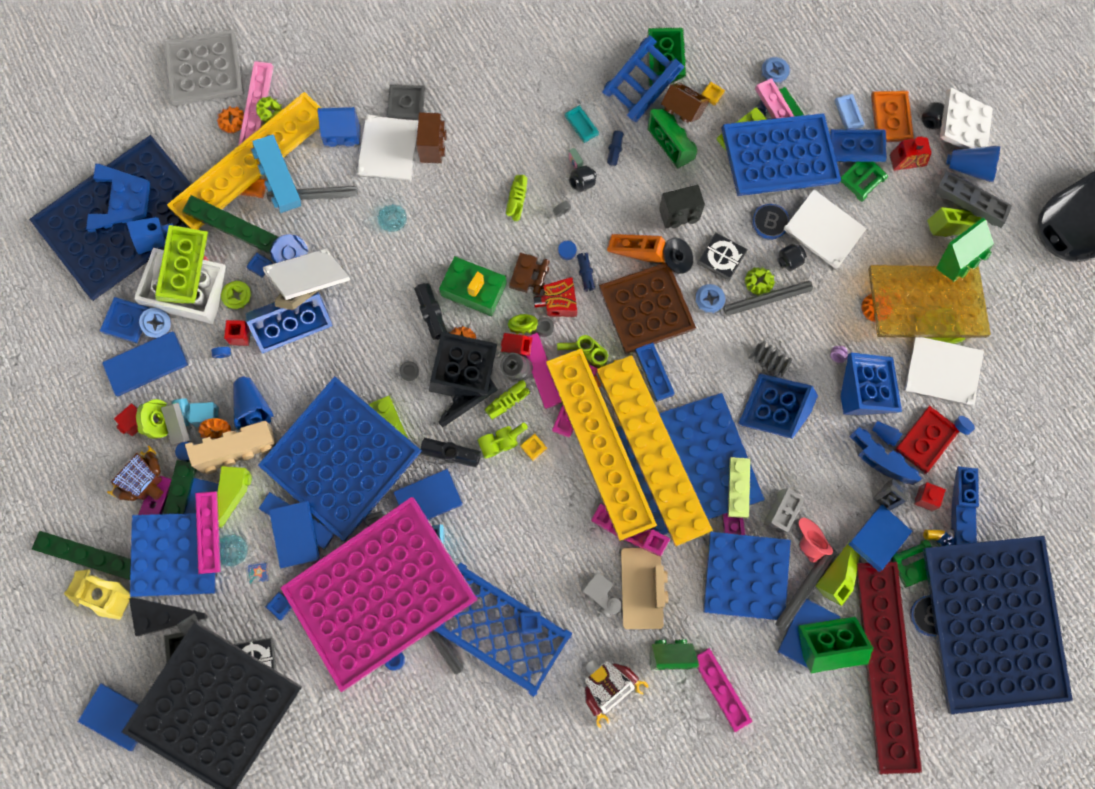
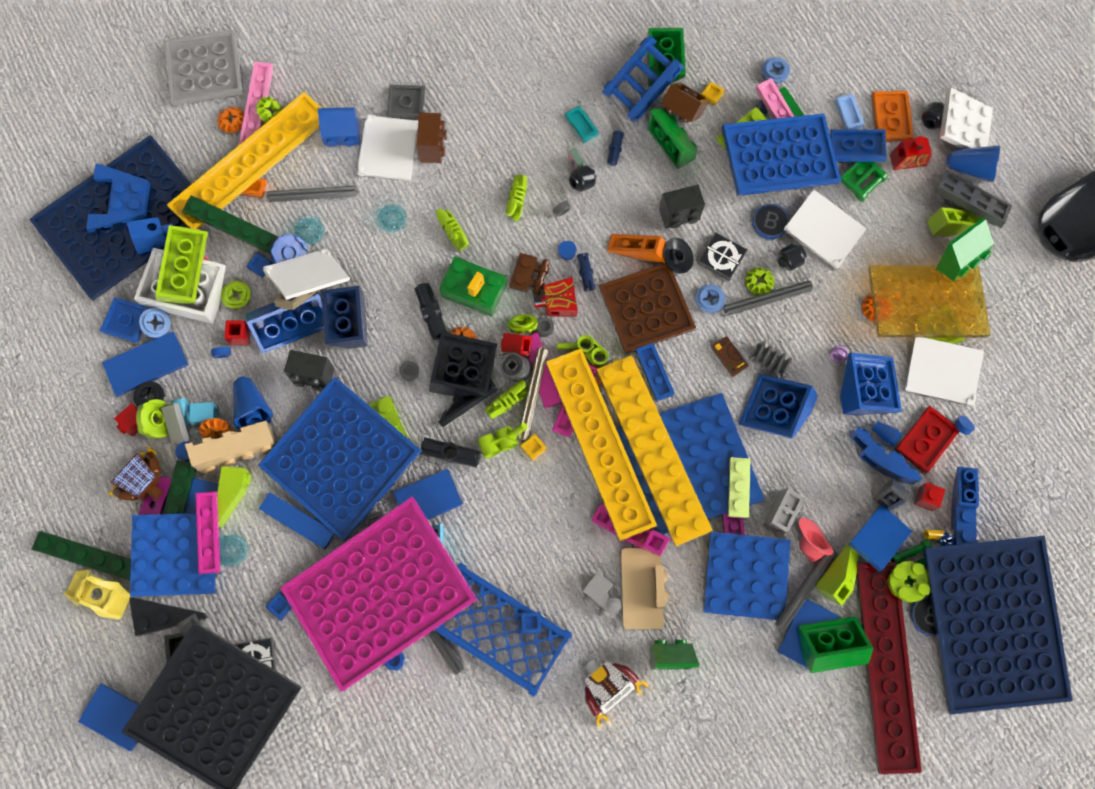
(144, 389): none -> black gear
(257, 572): clear tile -> none
(276, 173): dark azure brick -> none
(294, 534): blue tile -> none
(308, 370): none -> pearl dark grey brick
(313, 236): none -> clear light blue gear
(344, 317): none -> dark blue slope
(452, 229): none -> lime hinge
(533, 390): none -> dark tan axle
(722, 691): dark pink tile -> none
(729, 356): none -> reddish brown tile
(903, 591): none -> lime plate

